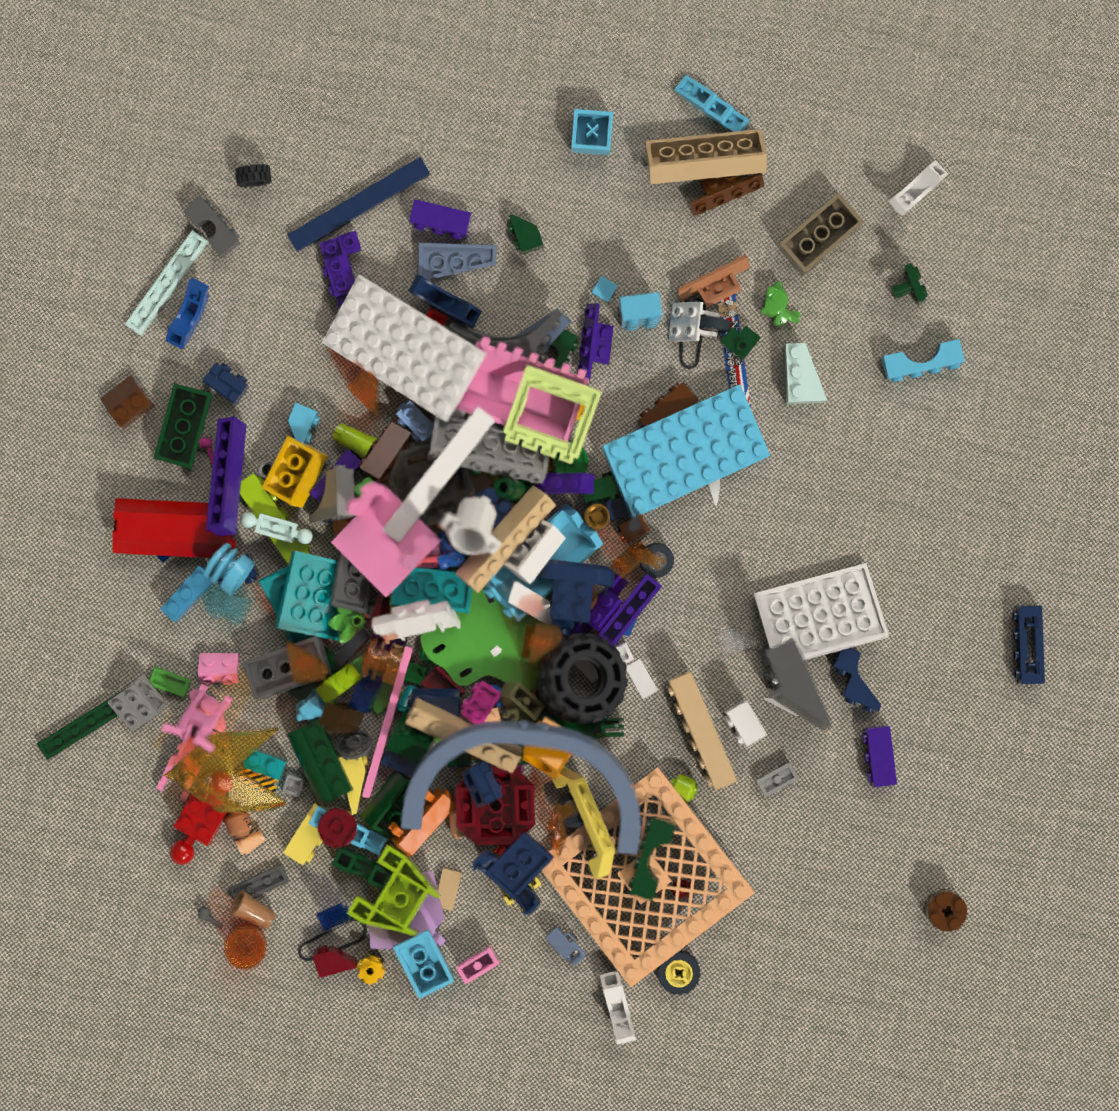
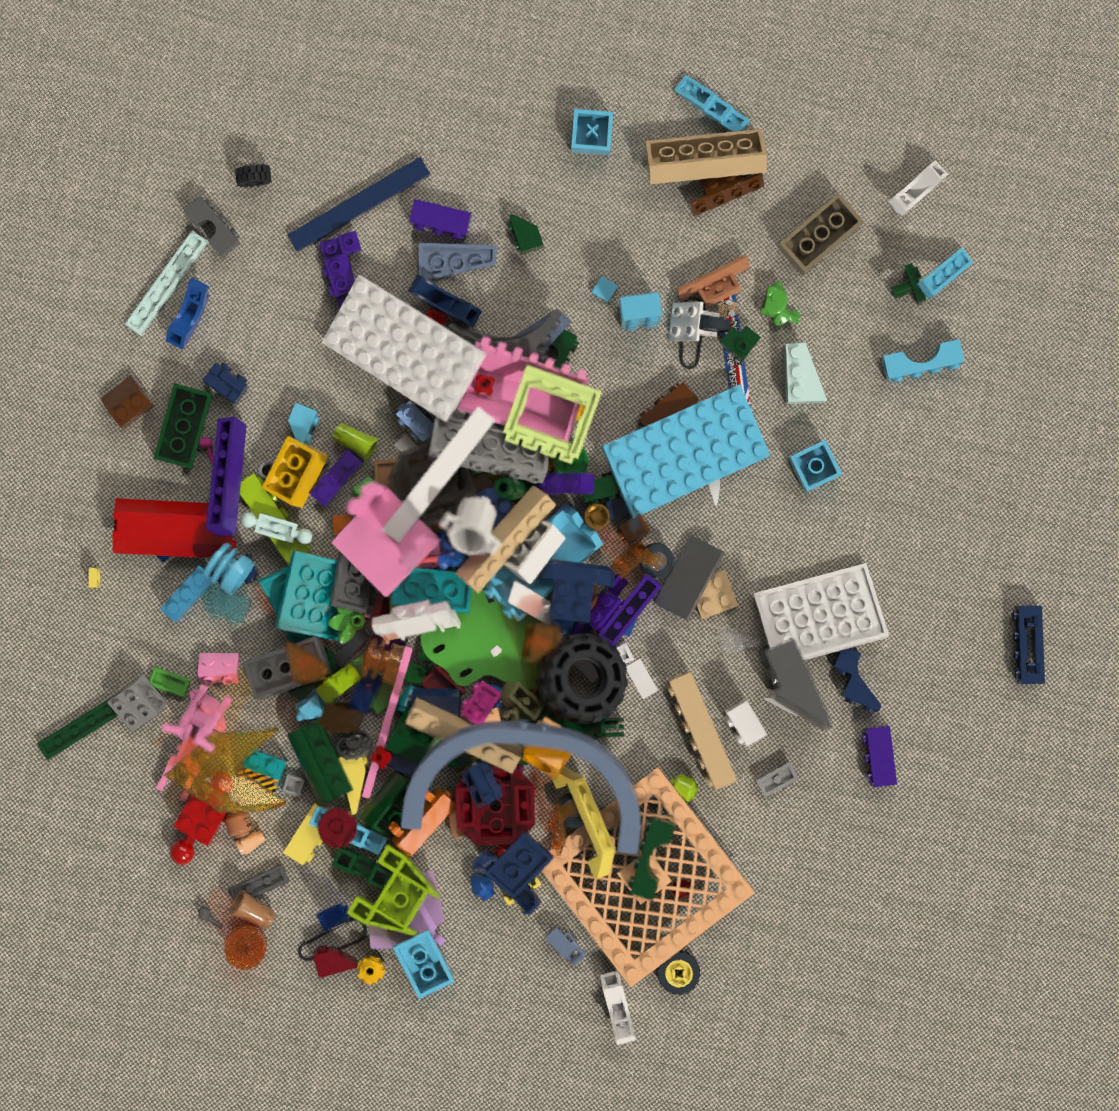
(94, 577): none -> light yellow tile
(337, 493): light grey arch -> none
(367, 391): clear orange slope -> none
(385, 453): reddish brown brick -> none
(386, 757): none -> red plate
(448, 887): tan tile -> none
(478, 964): bright pink brick -> none
(482, 886): none -> blue rock
(489, 381): none -> red plate
(595, 340): dark purple bracket -> none
(689, 577): none -> dark grey tile
(717, 596): none -> tan plate
(815, 466): none -> medium azure brick
(941, 900): reddish brown brick -> none
(945, 273): none -> medium azure plate

